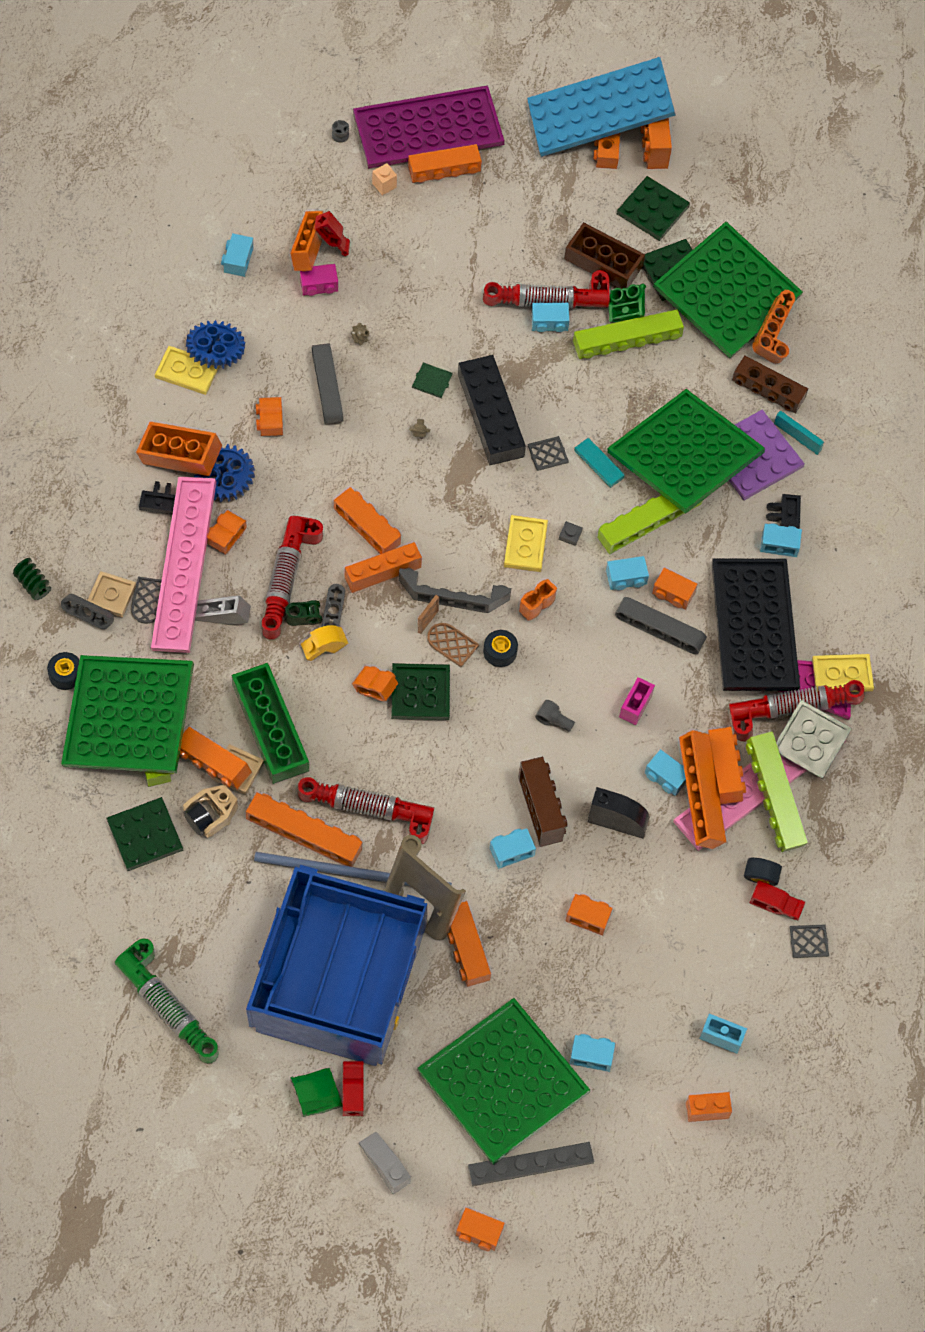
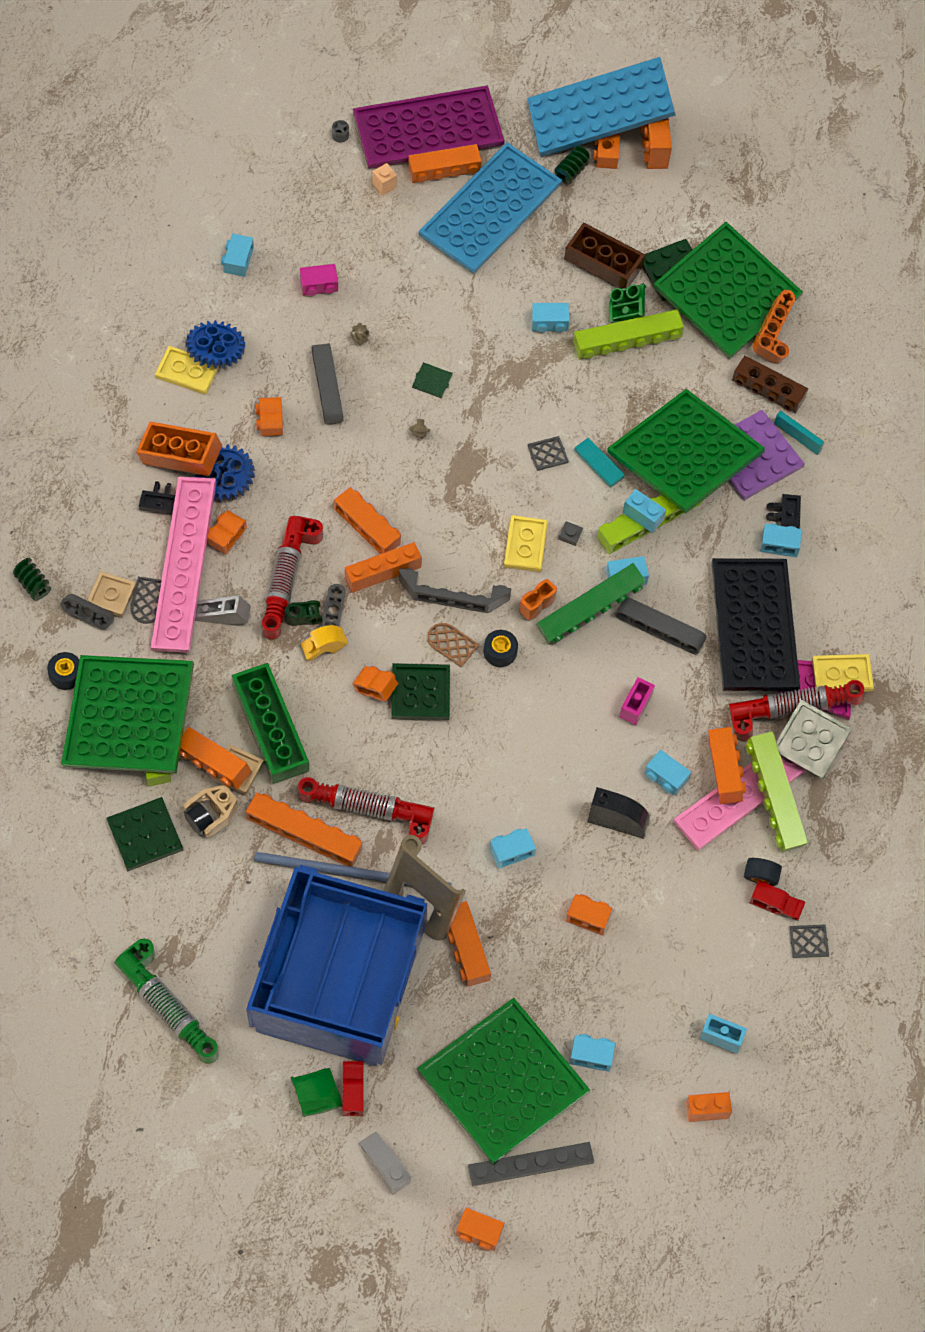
(306, 243): orange brick -> none
(332, 232): red piece -> none
(428, 614): medium nougat window -> none
(490, 207): none -> dark azure plate
(491, 410): black brick -> none
(542, 801): reddish brown brick -> none
(550, 714): dark grey pin -> none
(571, 294): red piece -> none
(572, 164): none -> dark green piece
(590, 603): none -> green brick
(644, 511): none -> medium azure brick
(653, 208): dark green plate -> none
(674, 588): orange brick -> none
(702, 789): orange brick -> none

